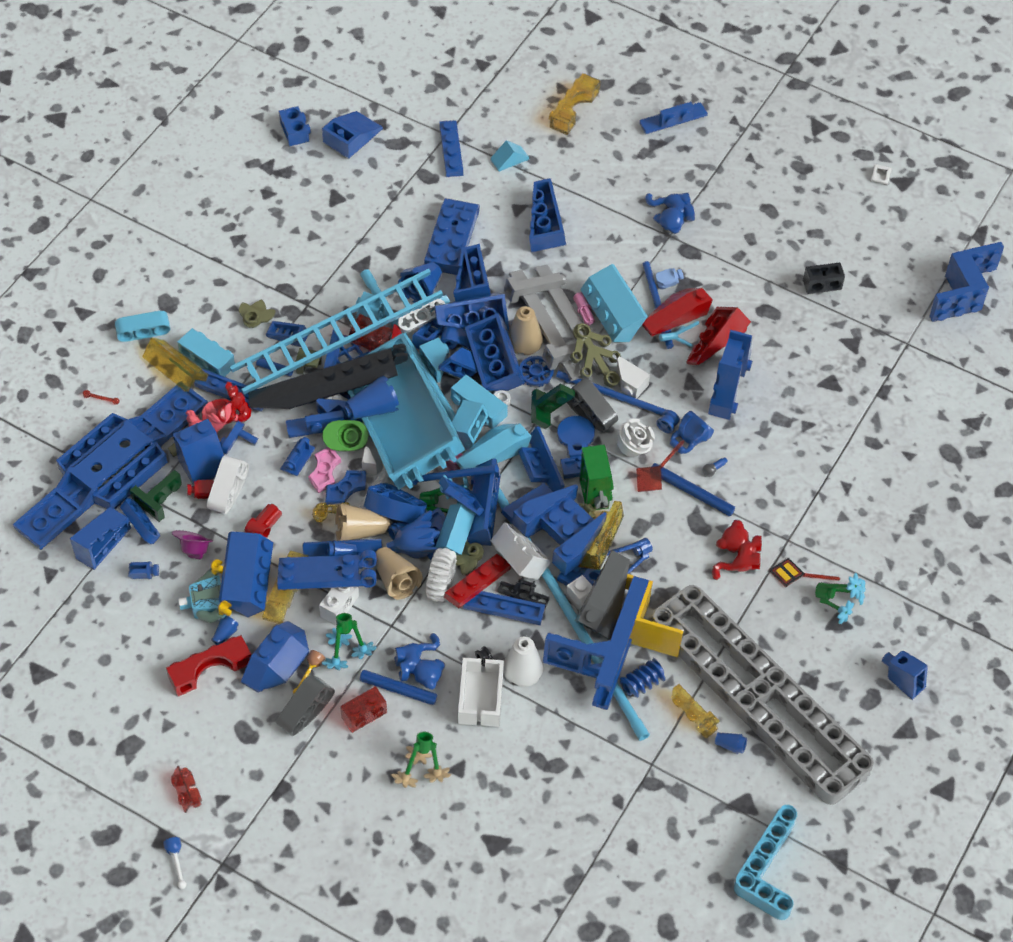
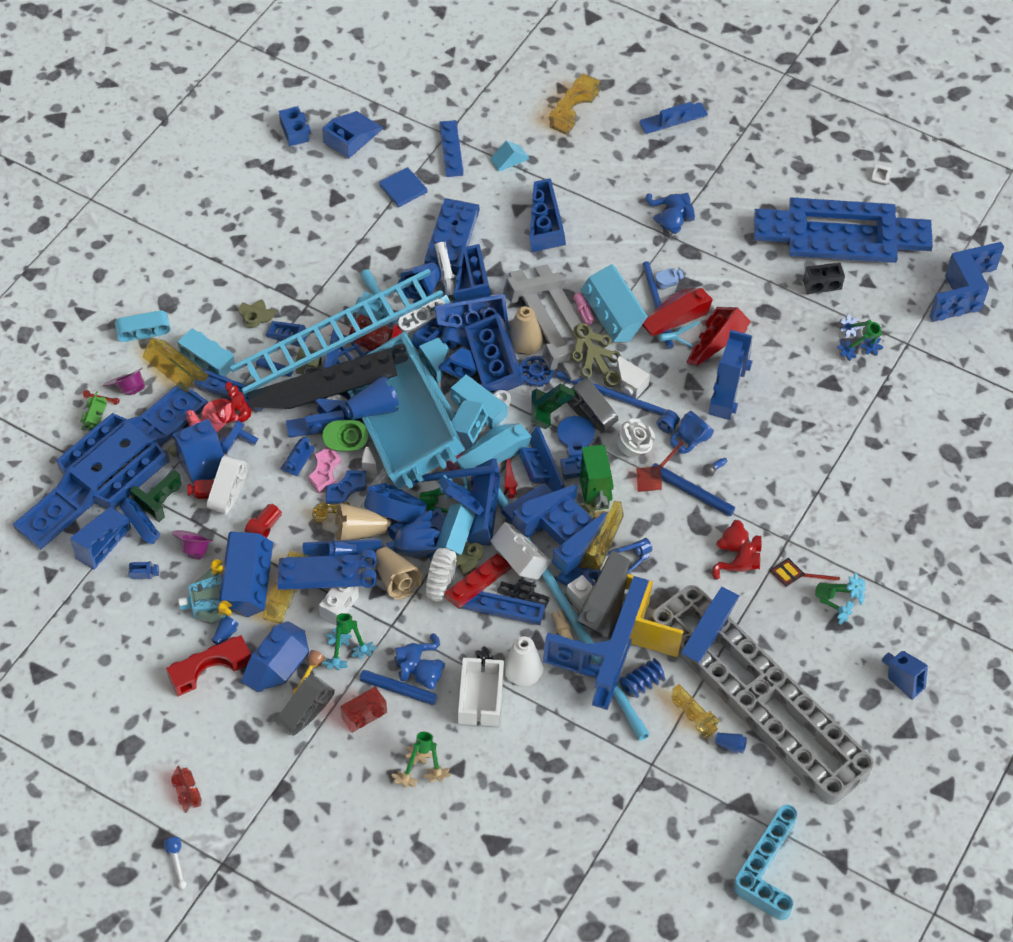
(95, 405): none -> bright green hinge
(128, 384): none -> magenta piece
(403, 187): none -> blue tile
(445, 268): none -> white pin
(510, 482): none -> red piece
(562, 627): none -> tan pin
(710, 624): none -> blue slope
(843, 240): none -> blue piece
(870, 337): none -> blue plant

